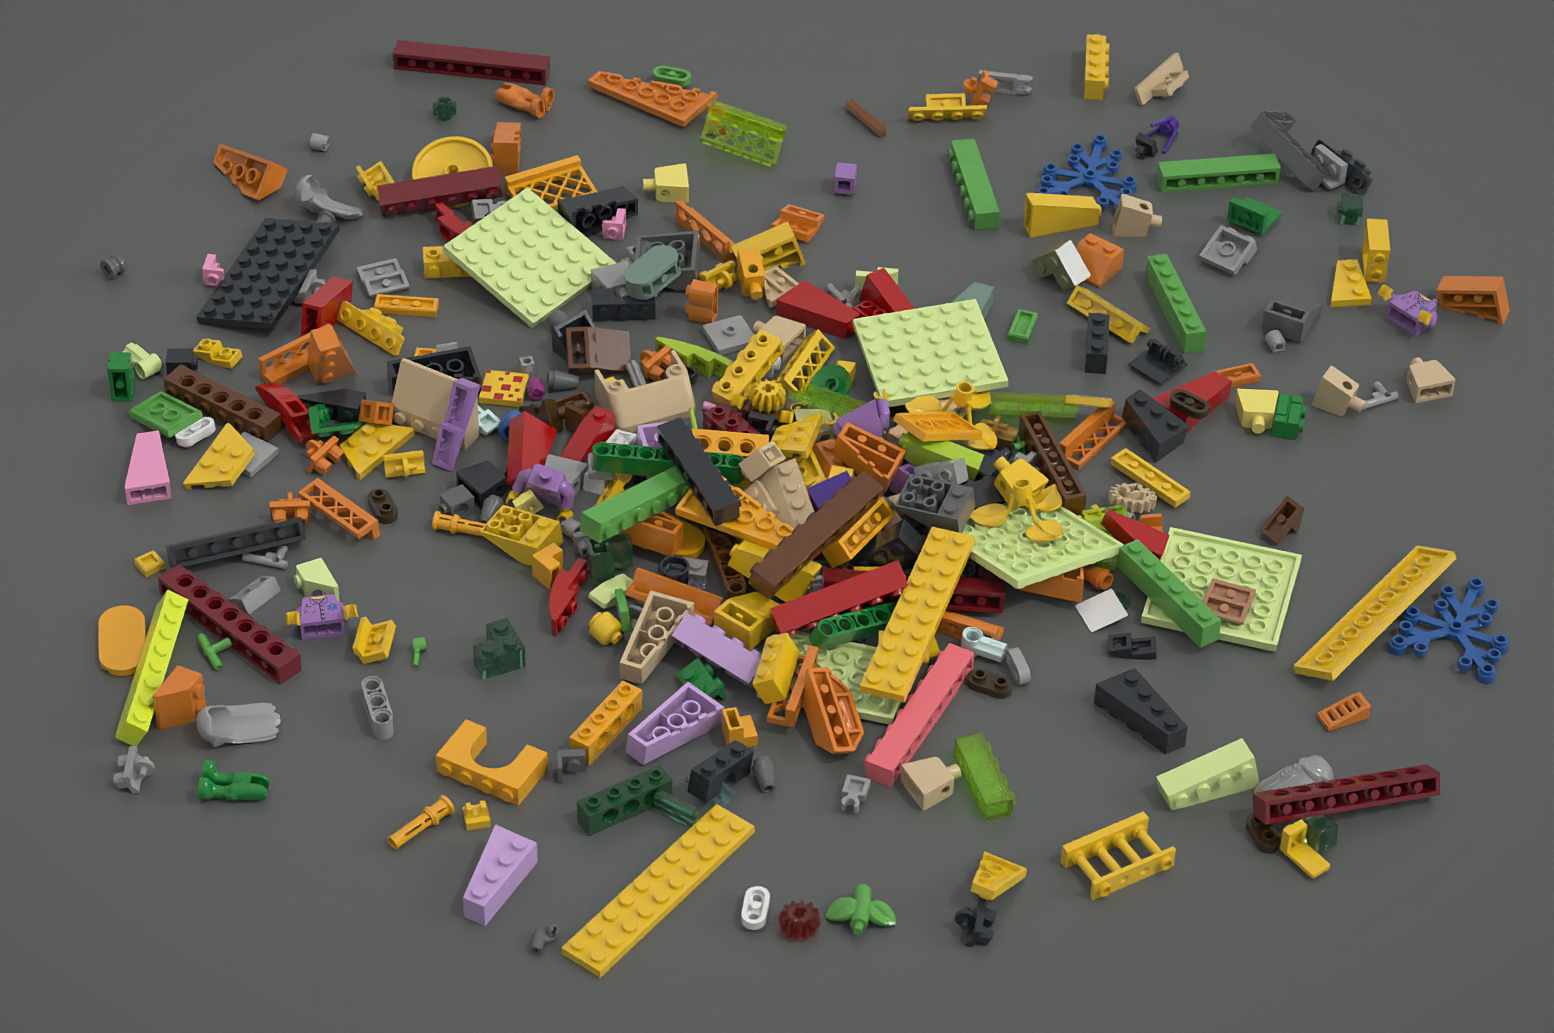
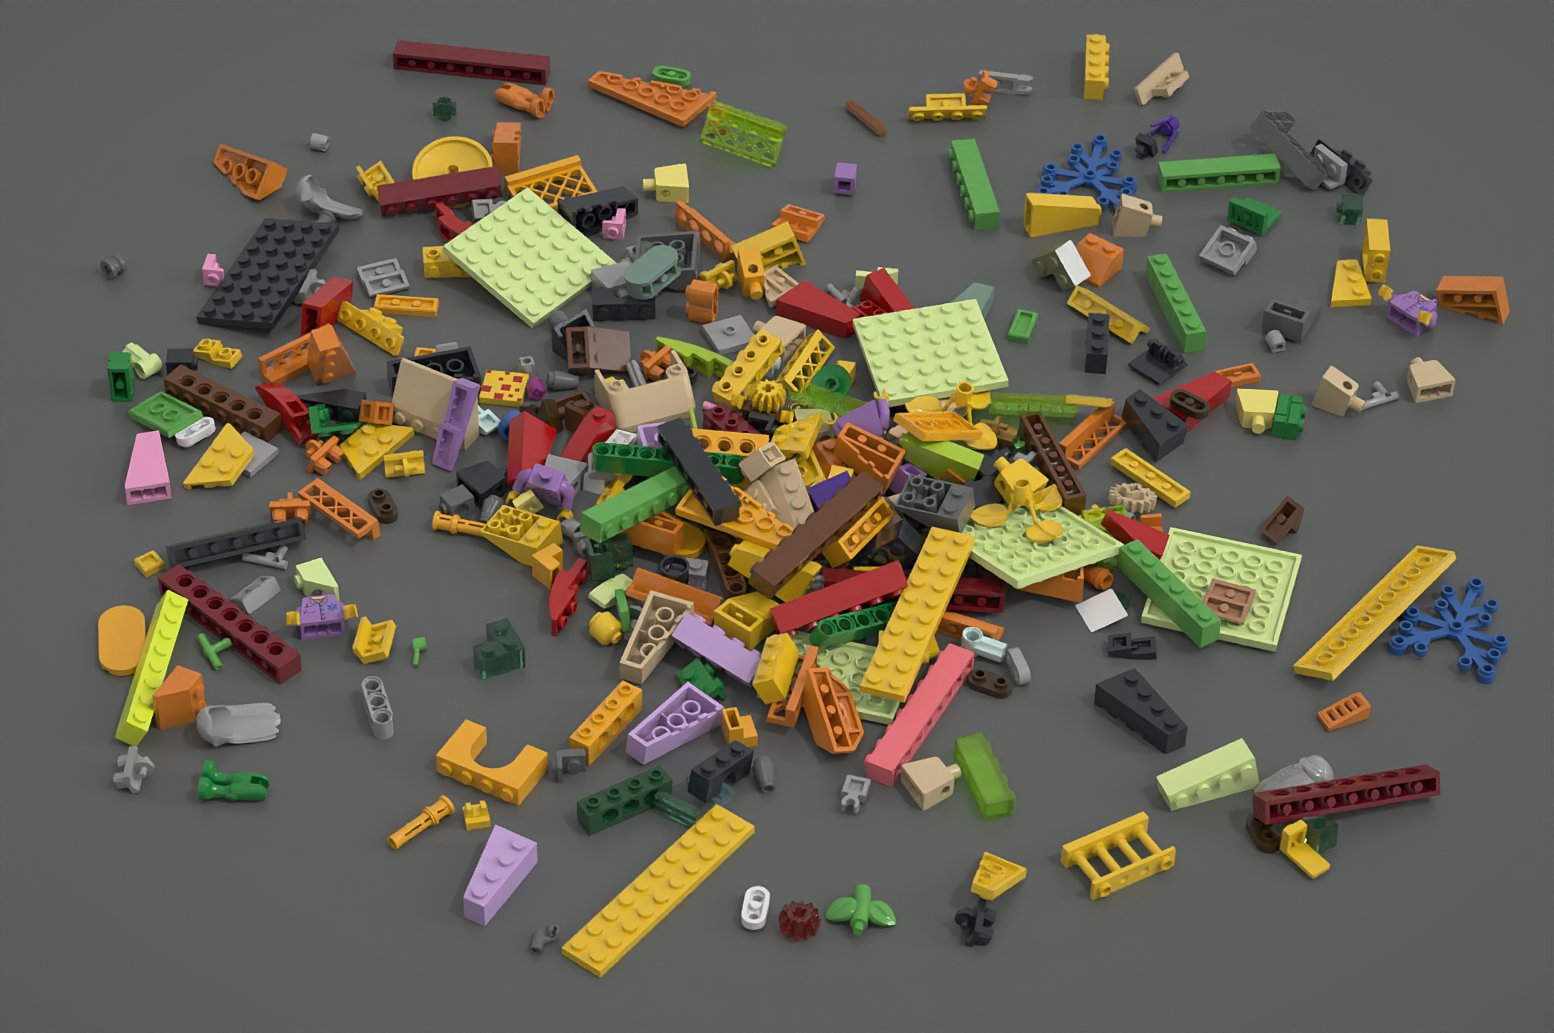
(949, 470): light grey brick -> none

